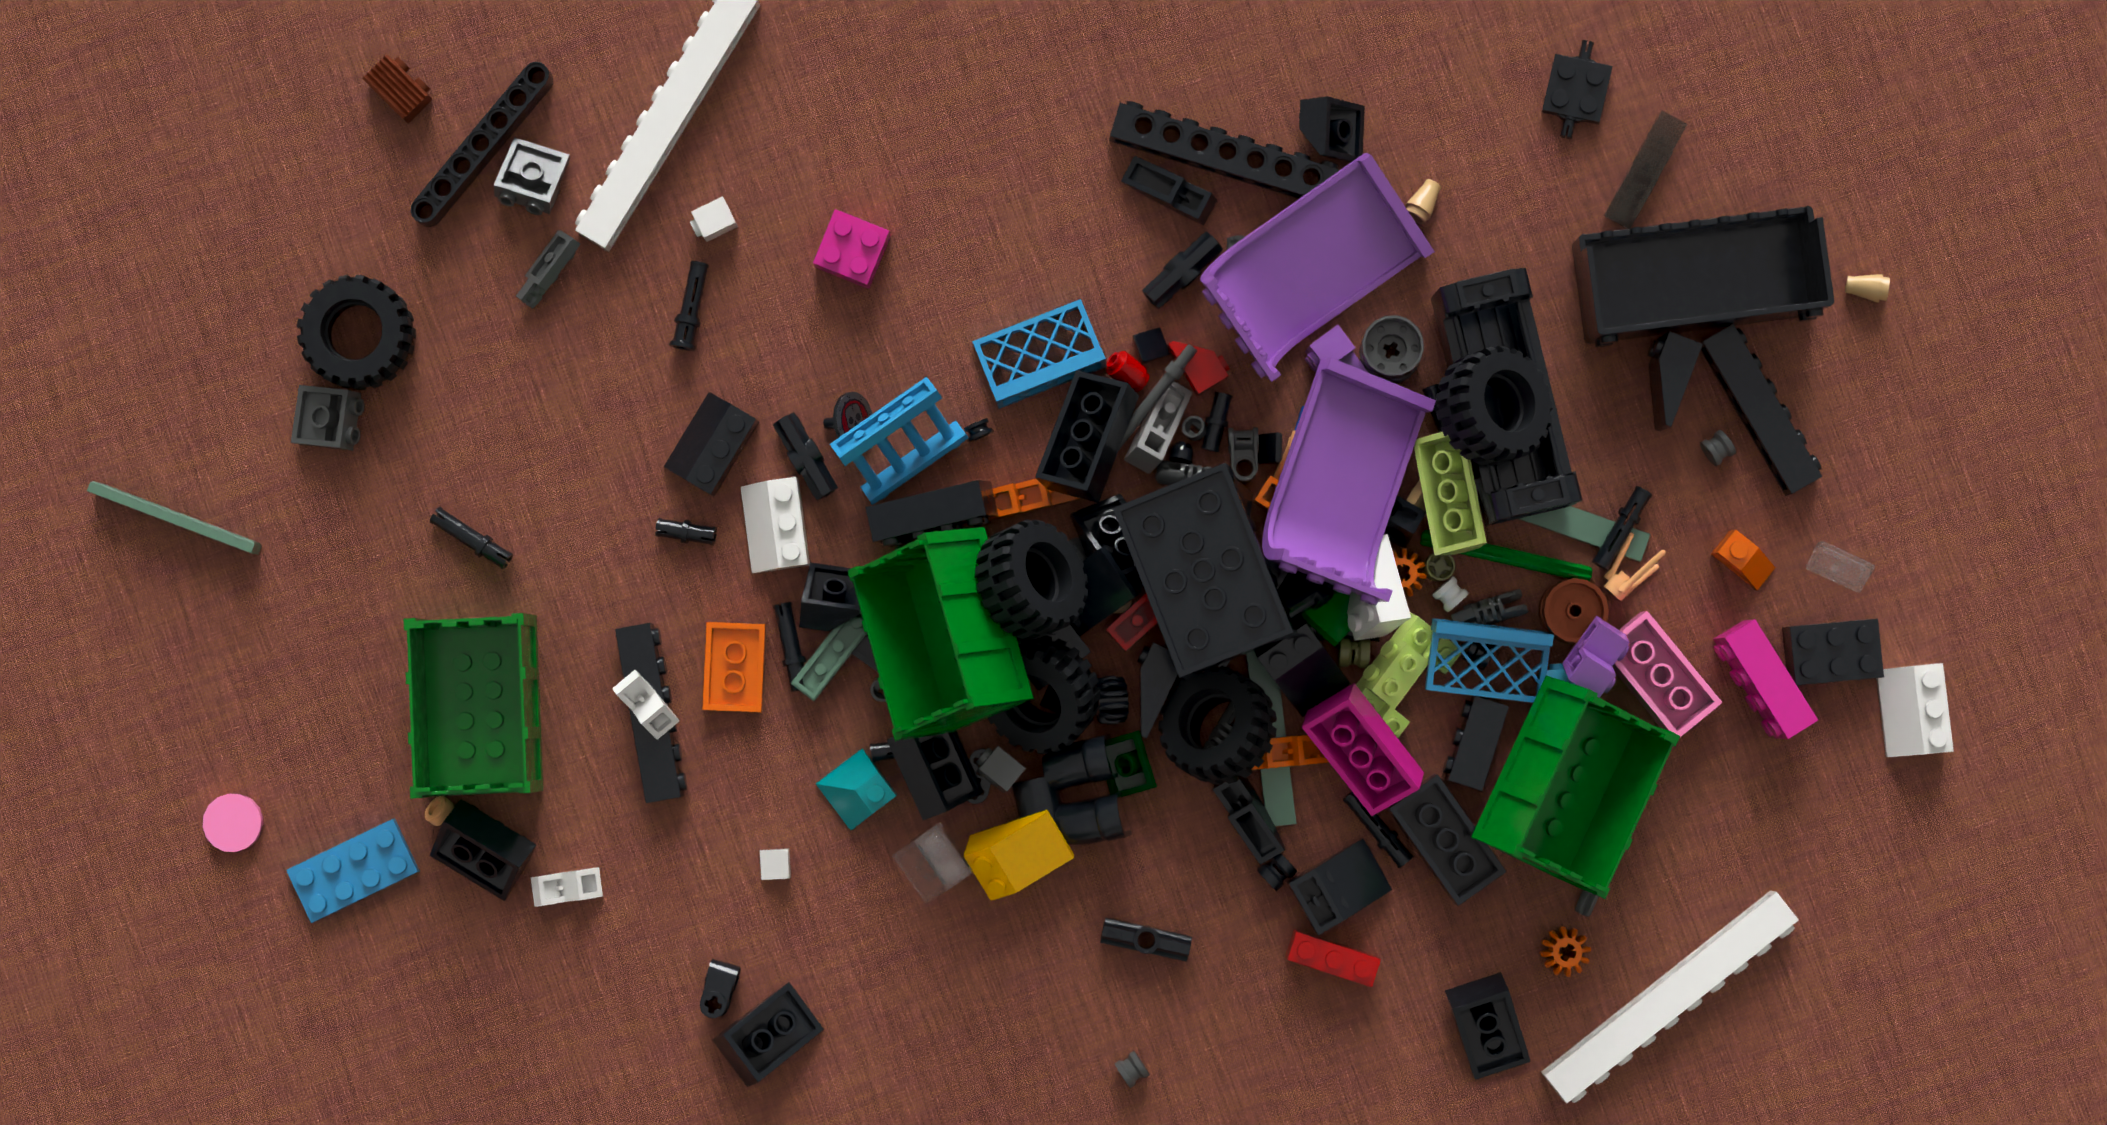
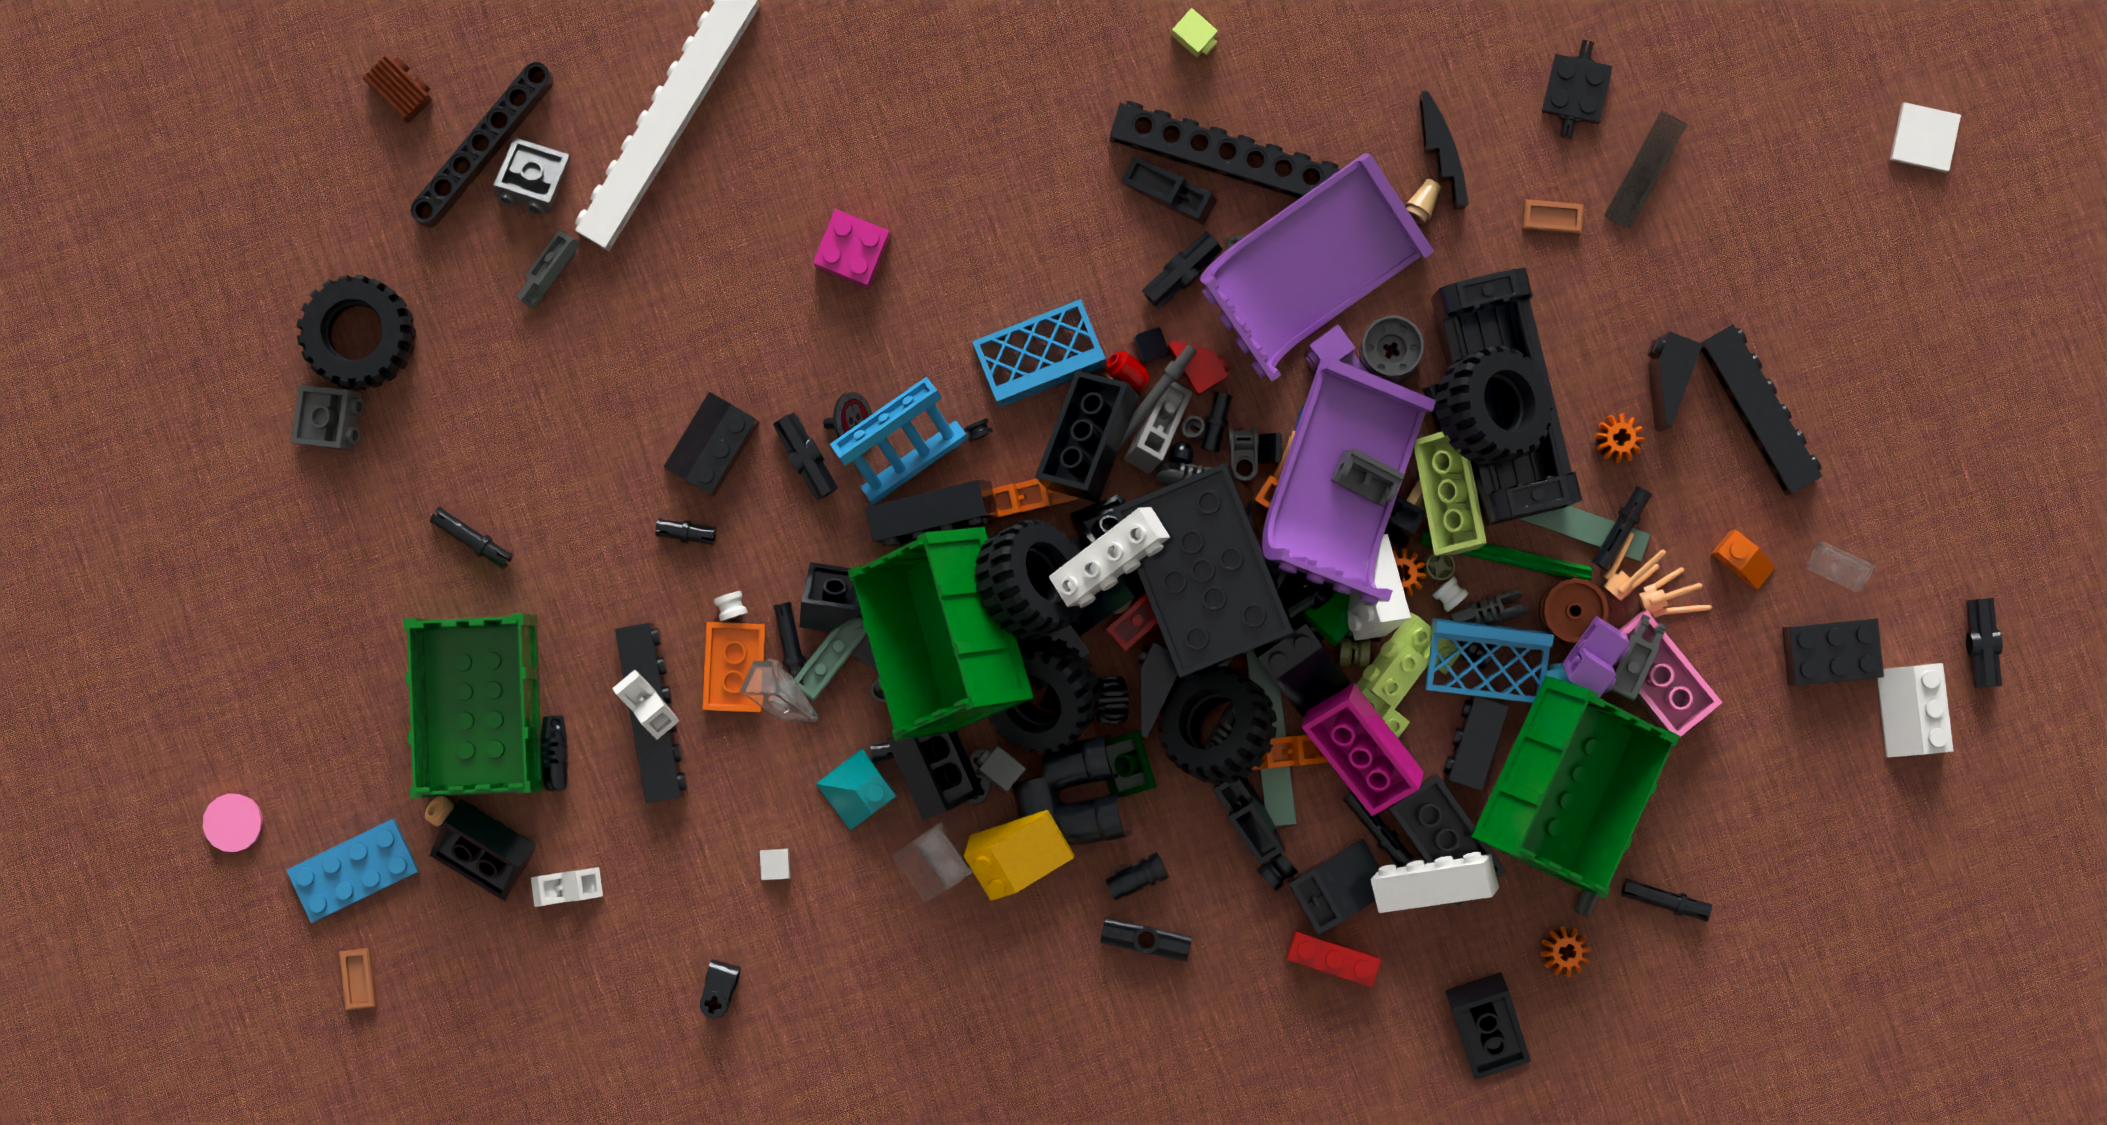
(174, 517): sand green tile -> none
(358, 978): none -> nougat tile
(554, 753): none -> black hinge
(690, 322): black pin -> none
(713, 219): white brick -> none
(730, 606): none -> white wheel
(768, 1035): black slope -> none
(775, 525): white slope -> none
(777, 692): none -> clear slope
(1109, 557): none -> white brick
(1132, 1069): dark grey wheel -> none
(1133, 878): none -> black axle
(1195, 33): none -> yellowish green brick
(1333, 127): black slope -> none
(1367, 477): none -> dark grey hinge
(1434, 883): none -> white brick
(1439, 141): none -> black slope
(1552, 216): none -> nougat tile
(1613, 428): none -> orange gear
(1636, 664): none -> dark grey hinge
(1654, 600): none -> light nougat plant
(1670, 996): white brick -> none
(1674, 902): none -> black pin
(1702, 274): black container -> none
(1718, 448): dark grey wheel -> none
(1764, 680): dark pink brick -> none
(1868, 287): tan cone -> none
(1925, 137): none -> white tile
(1984, 643): none -> black piece

